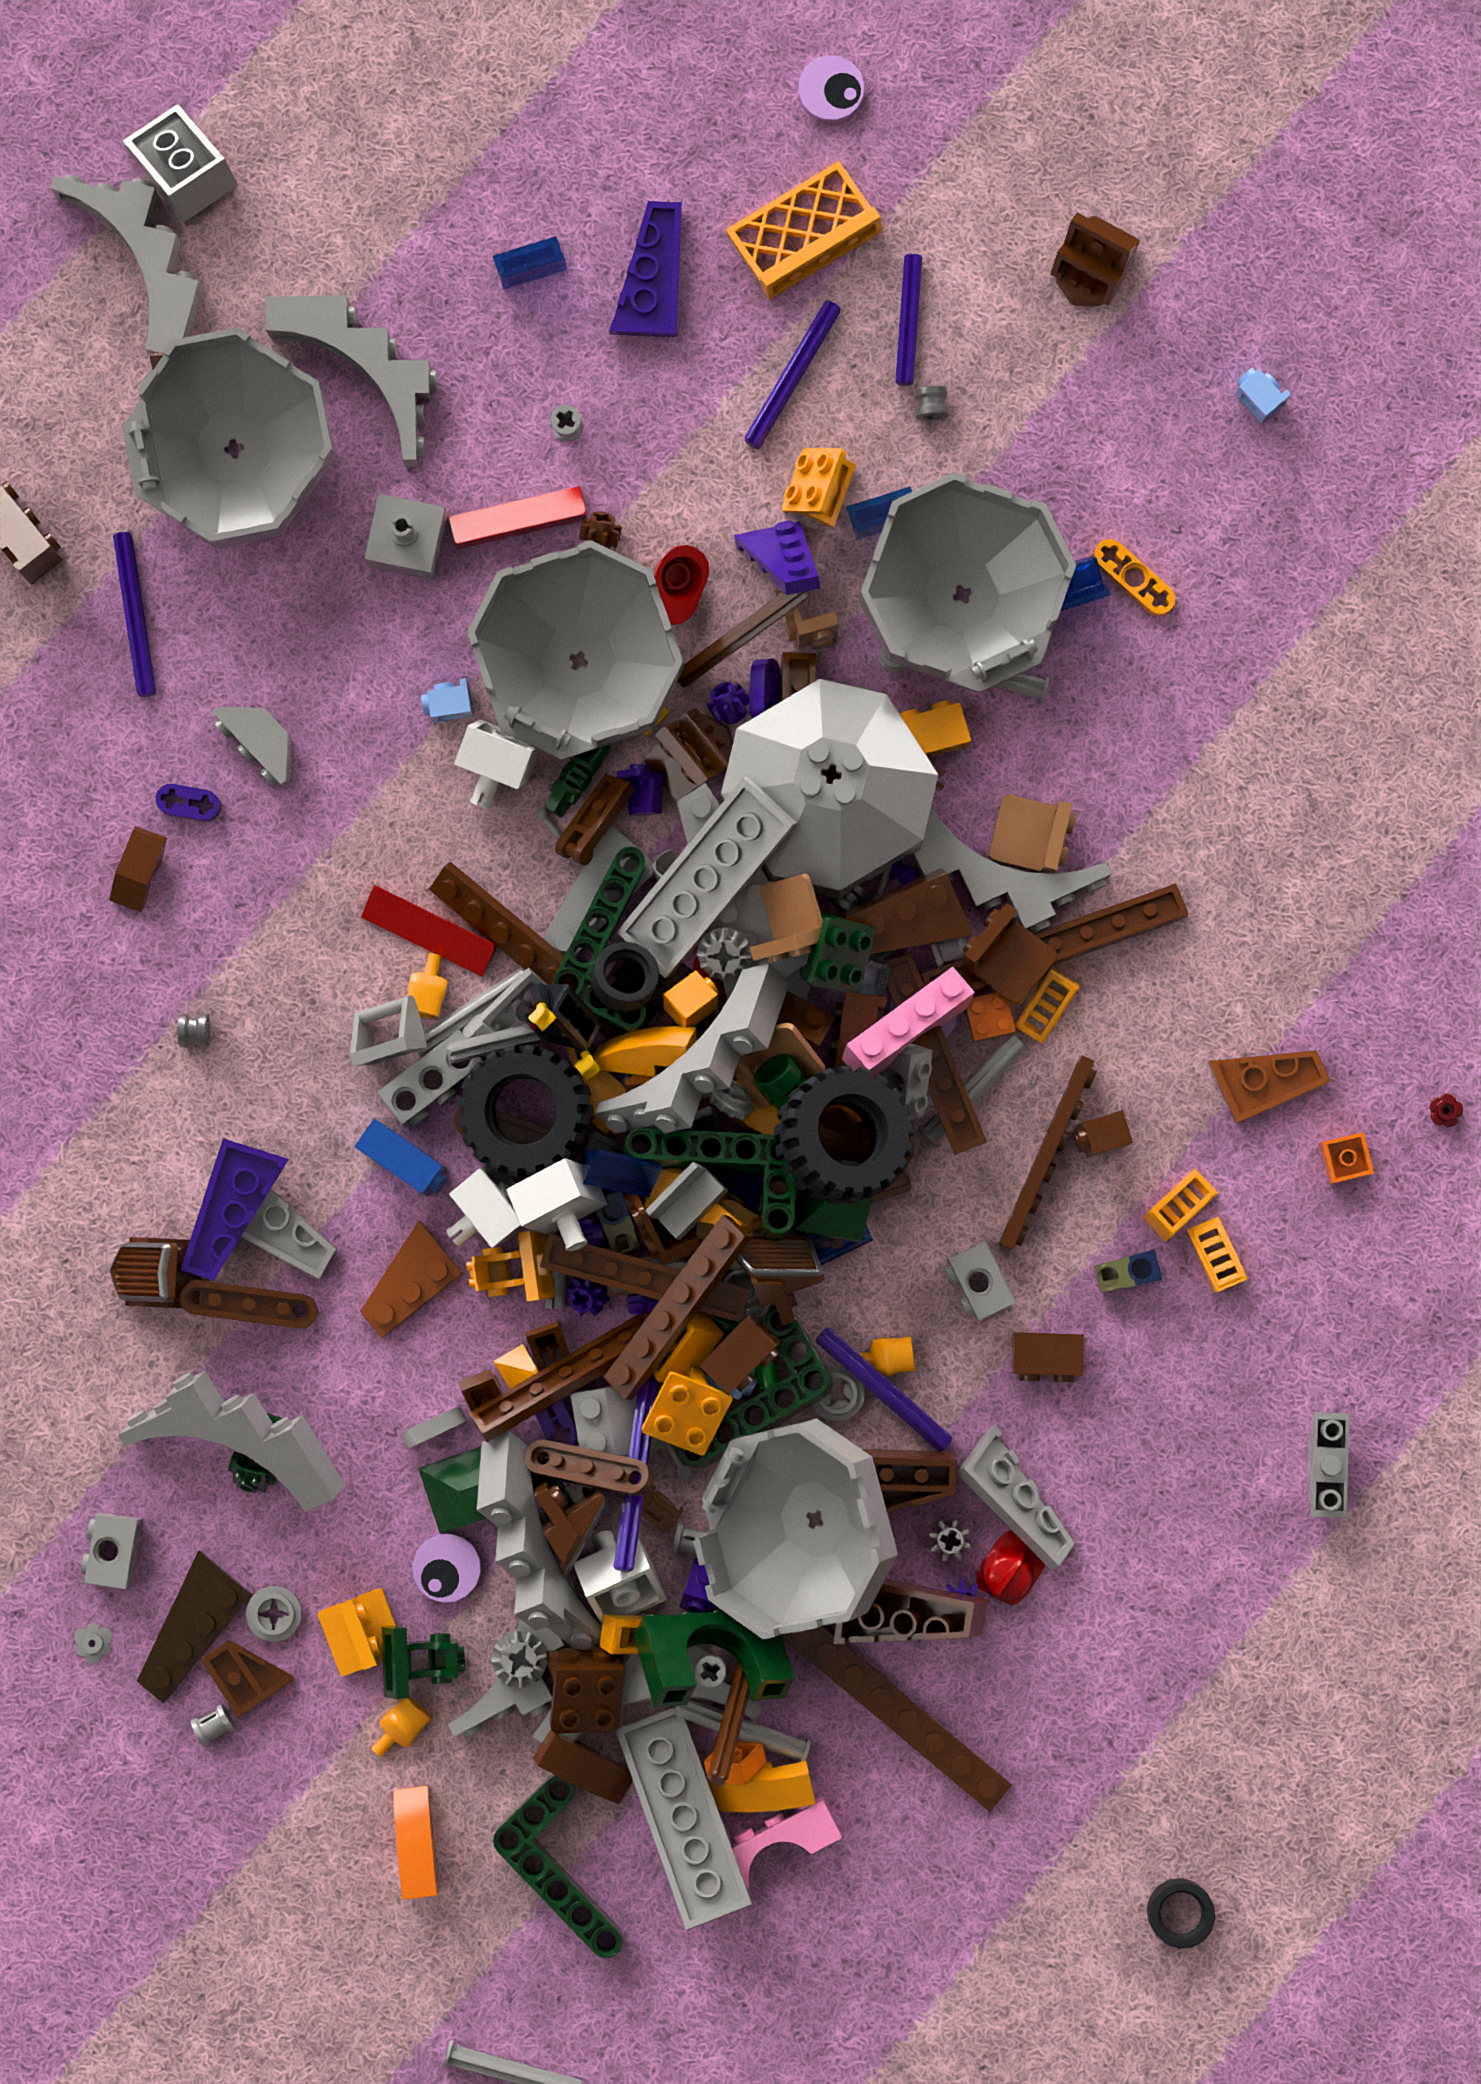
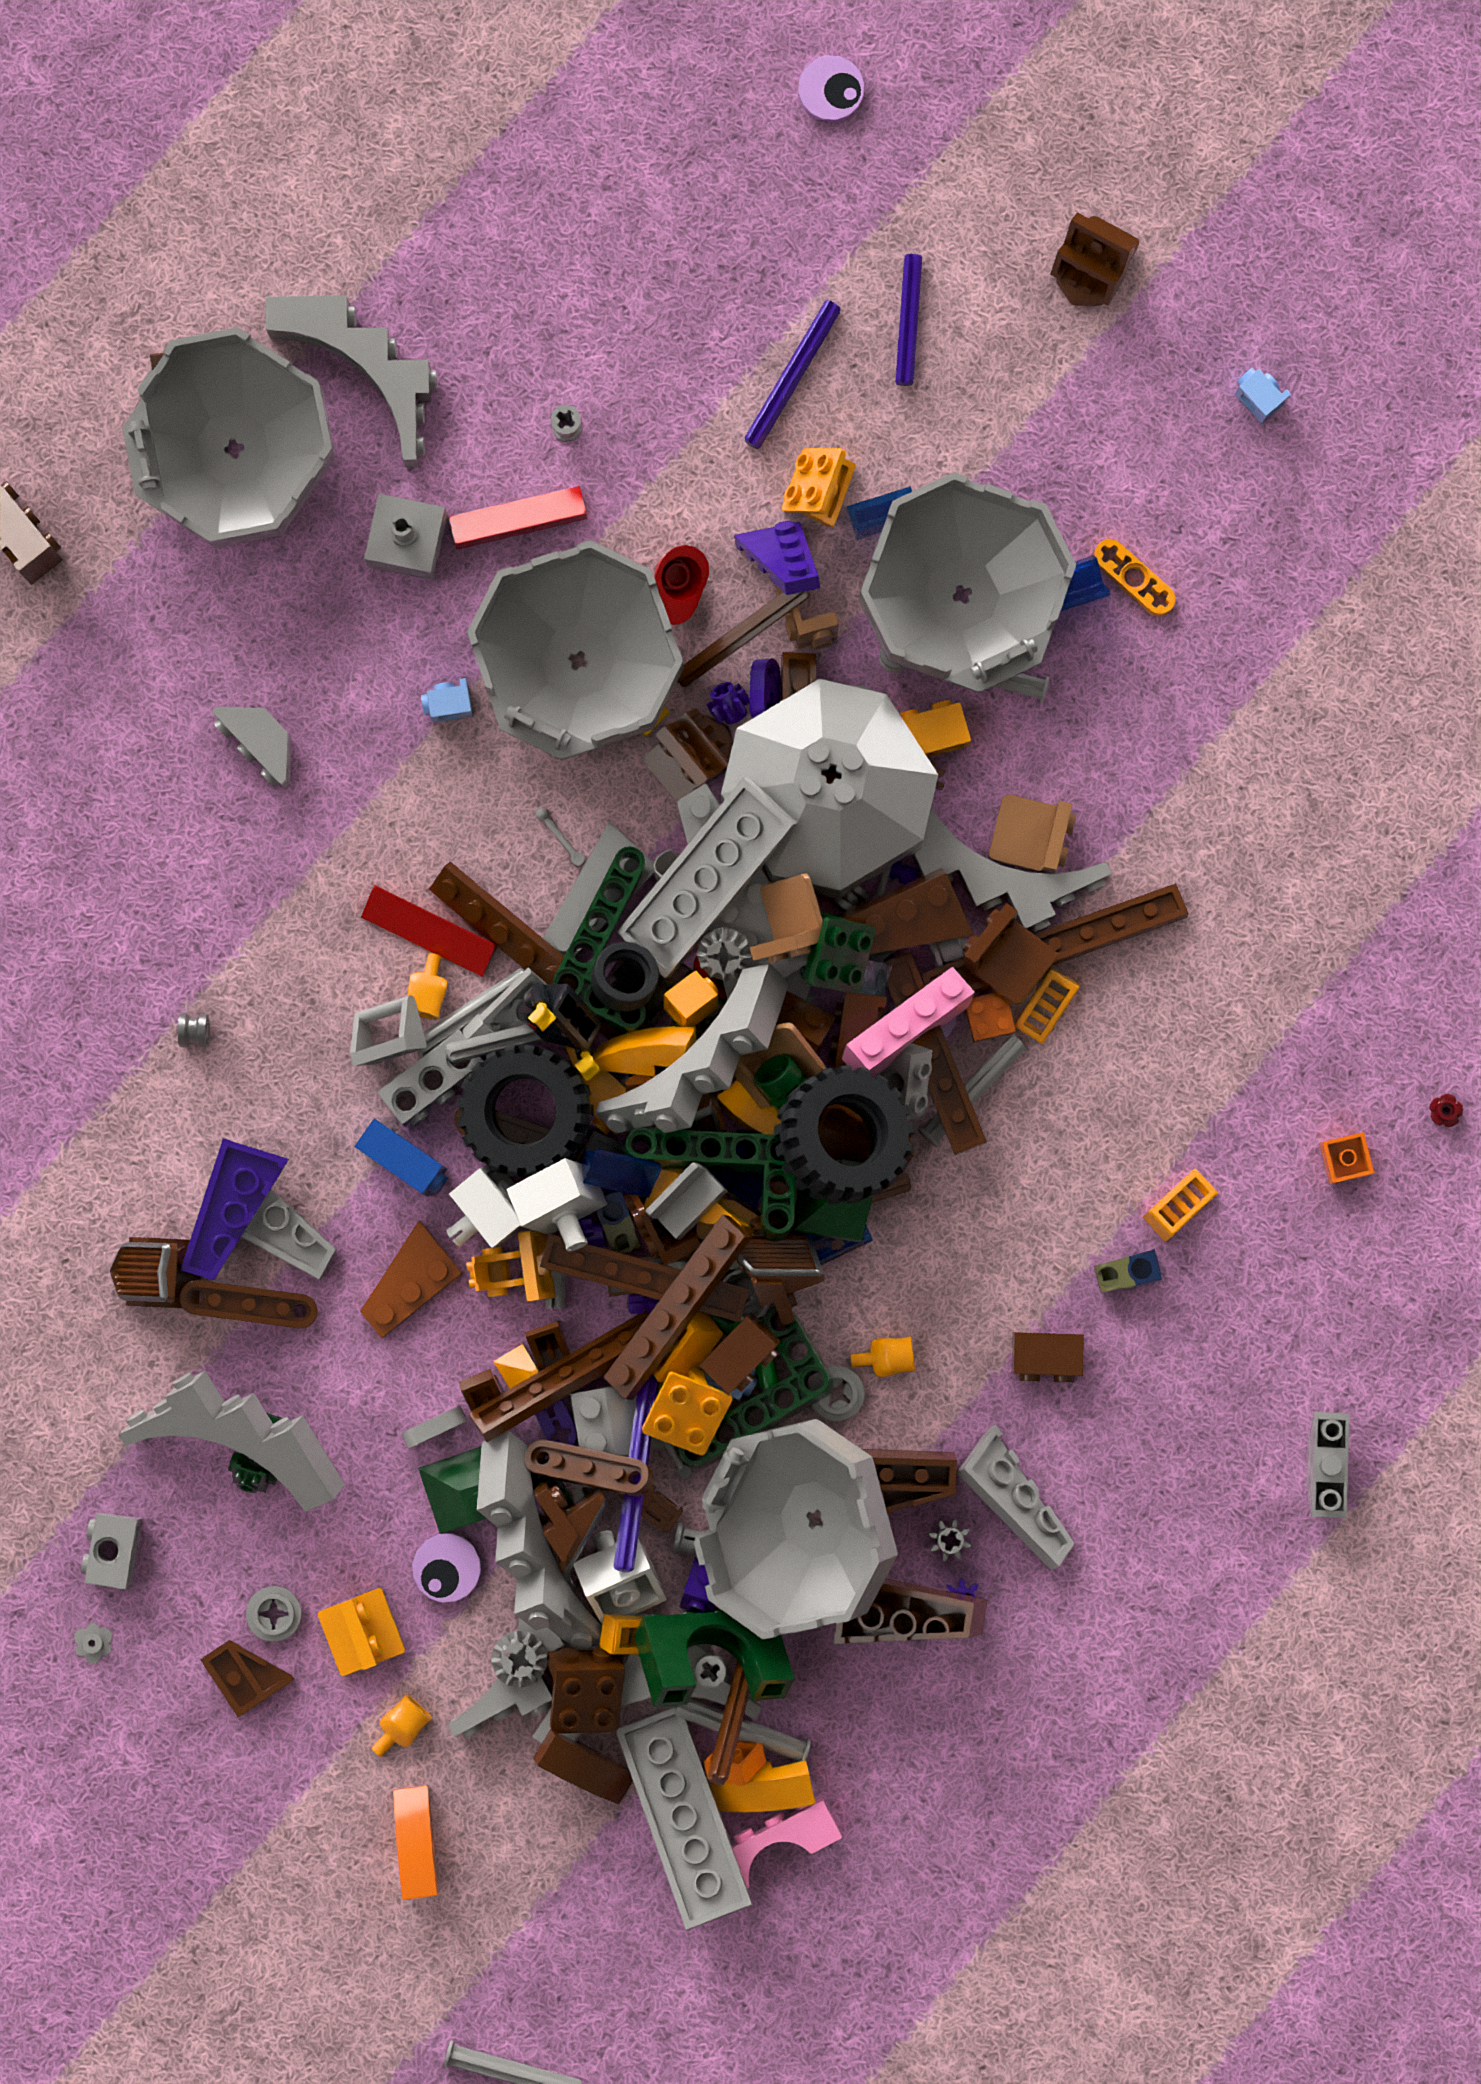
(131, 214): light grey arch -> none
(134, 614): dark purple axle -> none
(136, 868): reddish brown slope -> none
(181, 163): light grey slope -> none
(189, 794): dark purple beam -> none
(196, 1619): dark brown wing -> none
(213, 1725): light grey bush -> none
(444, 1660): dark green tile -> none
(496, 758): white brick -> none
(530, 262): clear blue panel -> none
(553, 1870): dark green beam -> none
(574, 780): dark green hinge -> none
(587, 1296): dark purple gear -> none
(594, 819): reddish brown plate -> none
(601, 529): reddish brown gear -> none
(648, 790): dark purple bracket -> none
(652, 281): dark purple wing -> none
(733, 1101): light grey gear -> none
(824, 247): light orange fence -> none
(883, 1389): dark purple axle -> none
(901, 1715): reddish brown plate -> none
(931, 403): flat silver wheel -> none
(997, 1293): light grey brick -> none
(1009, 1569): red piece -> none
(1054, 1140): reddish brown plate -> none
(1103, 1134): reddish brown brick -> none
(1207, 1918): black tyre -> none
(1234, 1262): light orange slope -> none
(1266, 1081): dark orange wing -> none

